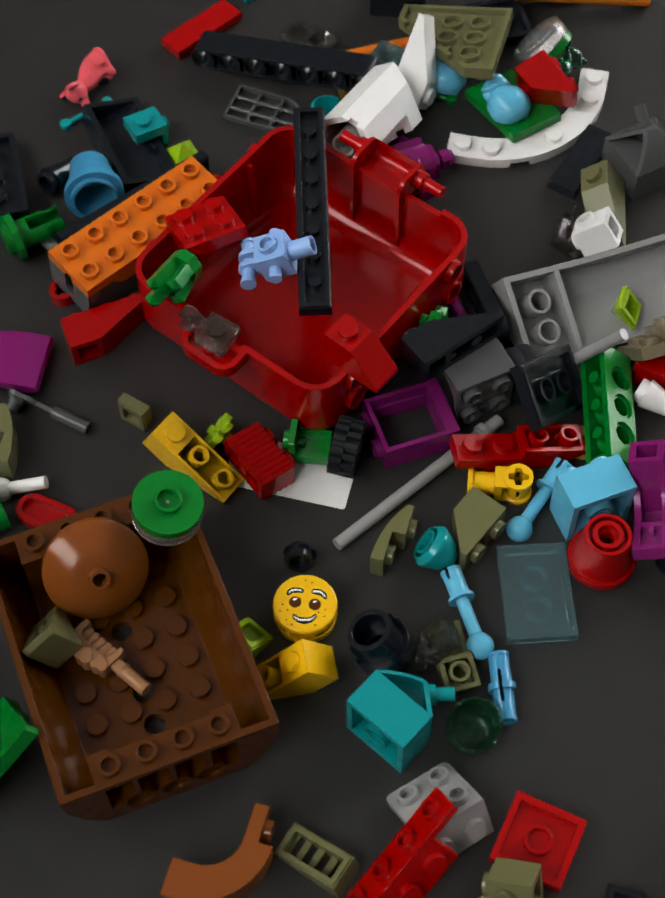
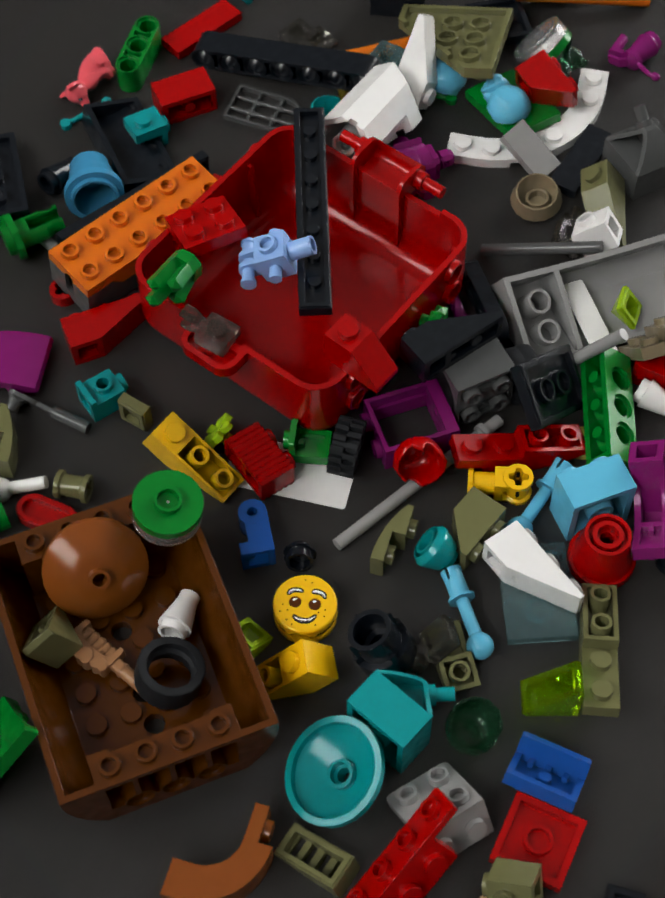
(73, 486): none -> olive bush
(101, 393): none -> teal brick
(138, 54): none -> green beam
(162, 696): none -> black tyre
(180, 615): none -> white cone
(181, 151): lime slope -> none
(184, 95): none -> red brick
(255, 525): none -> blue leg
(319, 766): none -> teal dish
(419, 460): none -> red hair
(500, 665): dark azure pin -> none
(526, 566): none -> white slope
(529, 149): none -> light grey tile
(536, 198): none -> dark tan hat
(542, 248): none -> dark grey bar
(547, 771): none -> blue bracket
(553, 692): none -> clear neon green slope
(586, 312): none -> white sticker
(599, 650): none -> olive slope
(643, 49): none -> magenta piece

